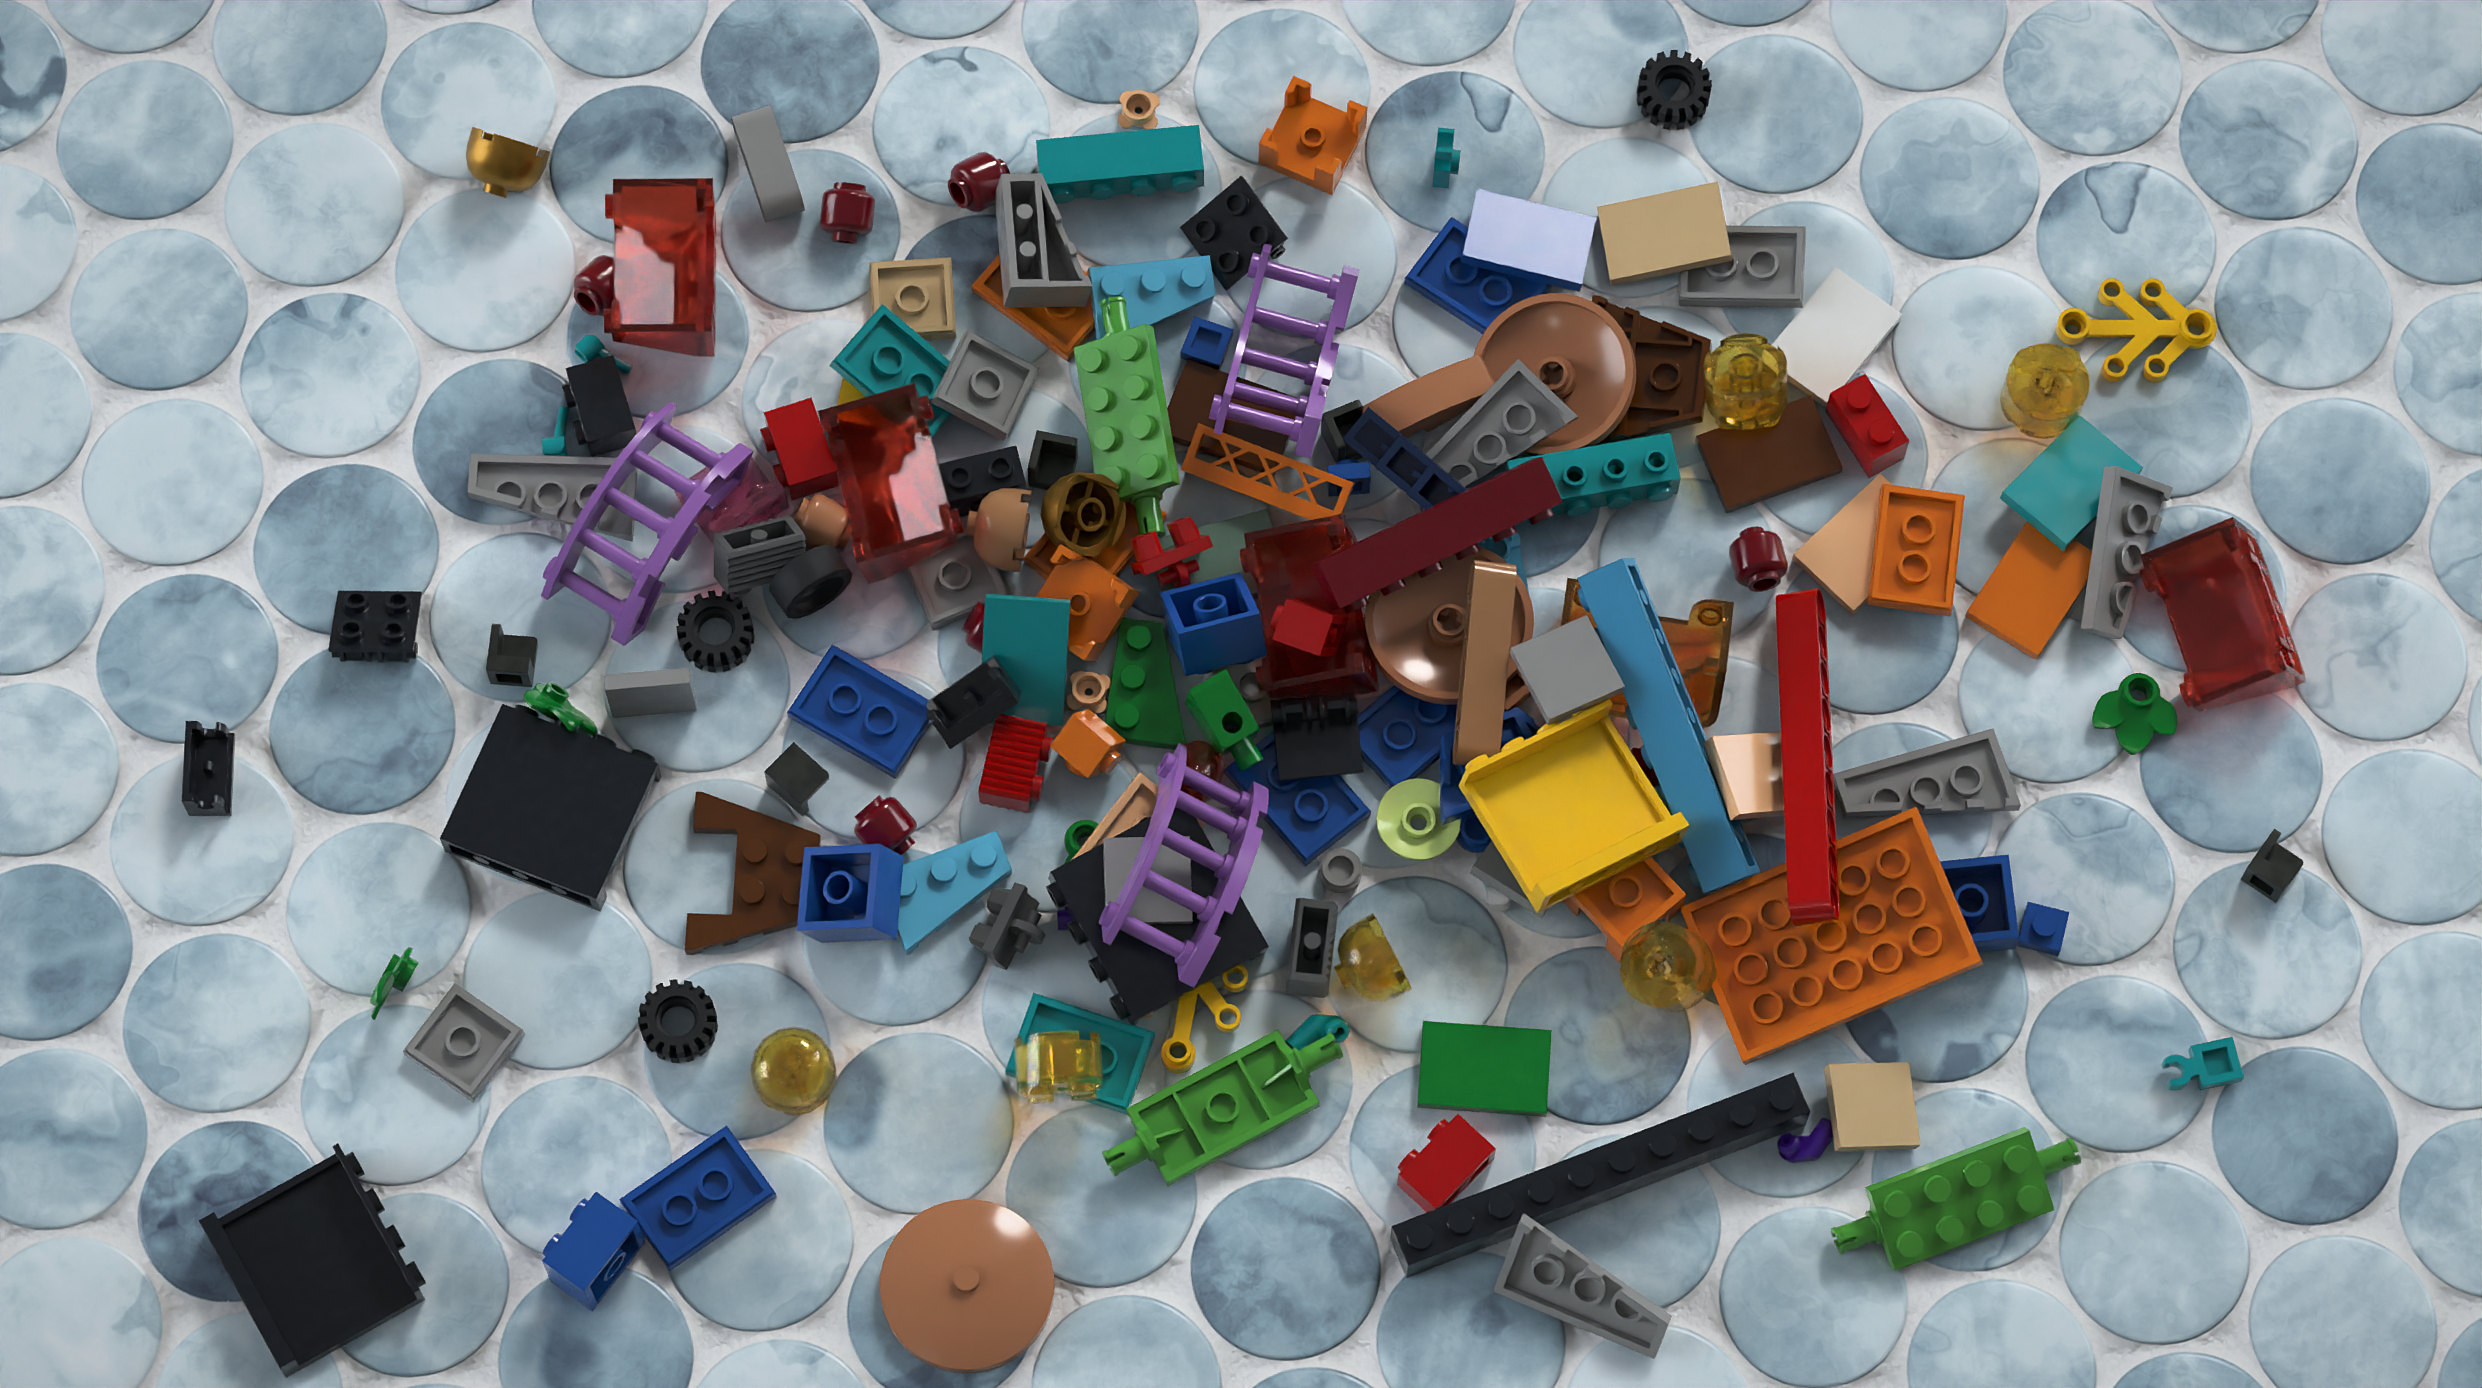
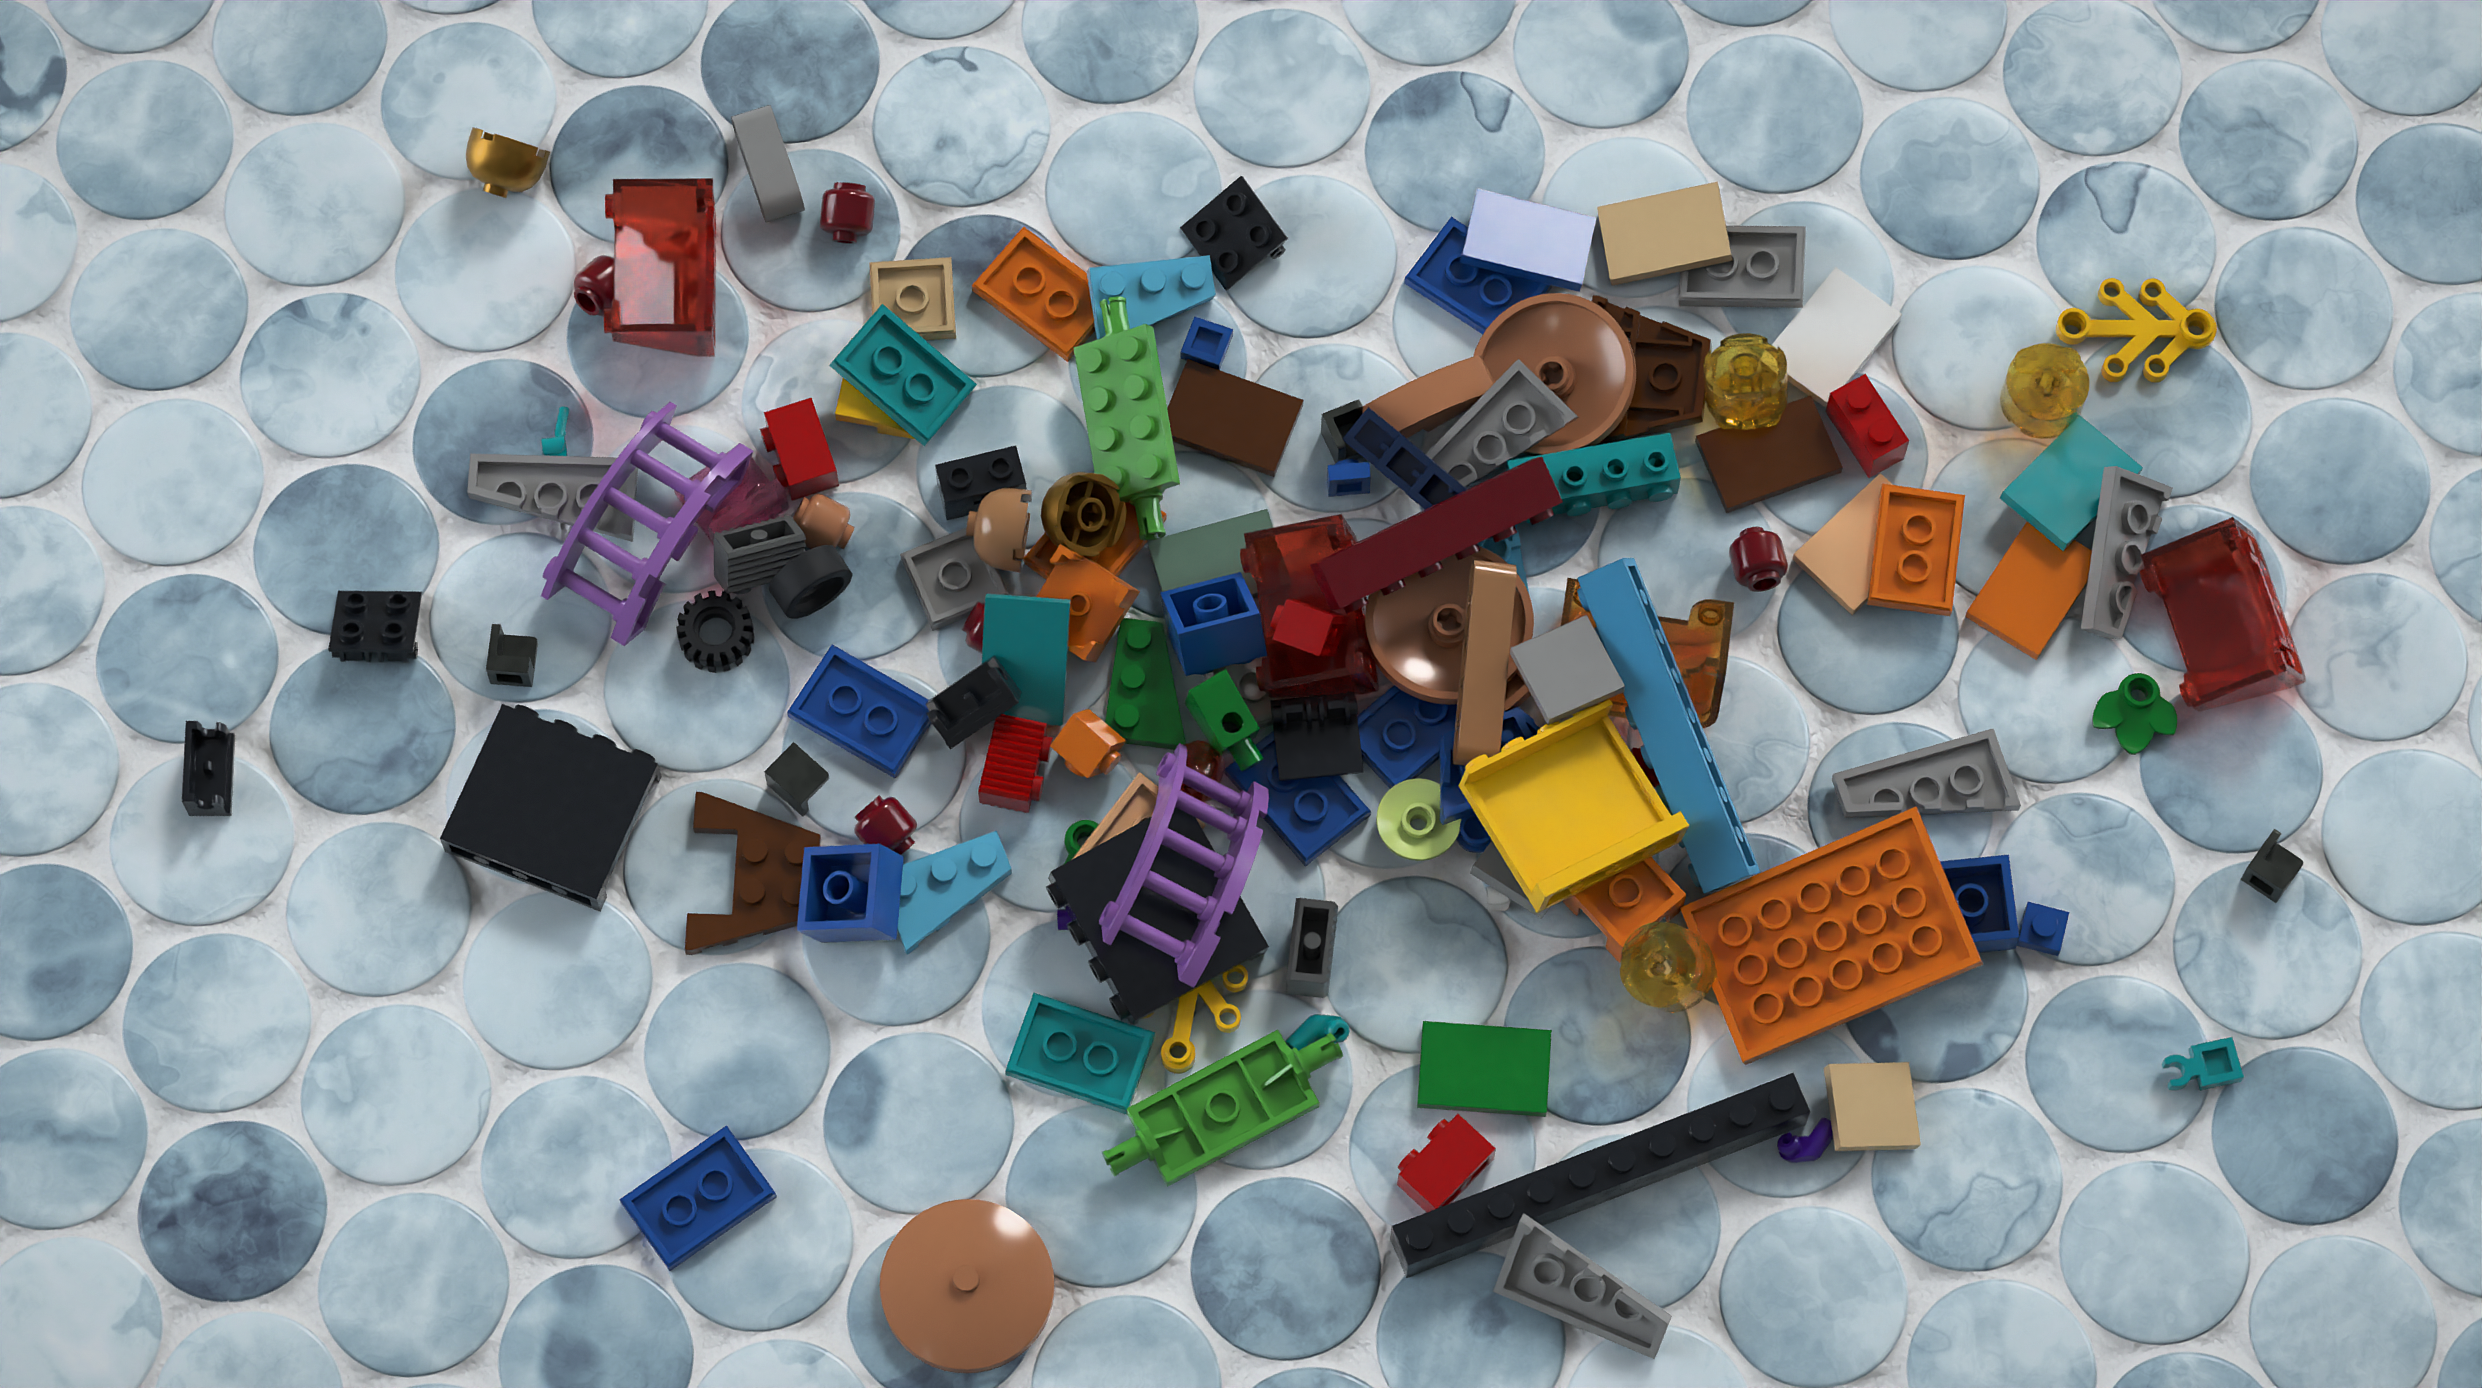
(315, 1262): black panel -> none
(395, 975): green plate -> none
(463, 1042): light grey tile -> none
(553, 702): green plate -> none
(591, 347): teal hand -> none
(592, 1250): blue brick -> none
(601, 406): black brick -> none
(650, 692): light grey tile -> none
(678, 996): black tyre -> none
(793, 1070): clear yellow cylinder -> none
(890, 480): clear red windscreen -> none
(976, 180): dark red head -> none
(985, 385): light grey tile -> none
(1012, 928): dark grey hips -> none
(1034, 250): light grey wedge -> none
(1051, 459): pearl dark grey panel -> none
(1058, 1066): clear yellow brick -> none
(1088, 680): light nougat plate -> none
(1122, 163): teal brick -> none
(1138, 99): light nougat plate -> none
(1148, 905): light grey tile -> none
(1152, 557): red hips -> none
(1258, 490): orange fence -> none
(1312, 138): orange panel -> none
(1318, 374): medium lavender fence -> none
(1340, 870): light grey tile -> none
(1370, 962): clear yellow cylinder -> none
(1446, 158): teal plate -> none
(1676, 68): black tyre -> none
(1748, 773): light nougat tile -> none
(1807, 758): red beam -> none
(1958, 1198): bright green plate -> none

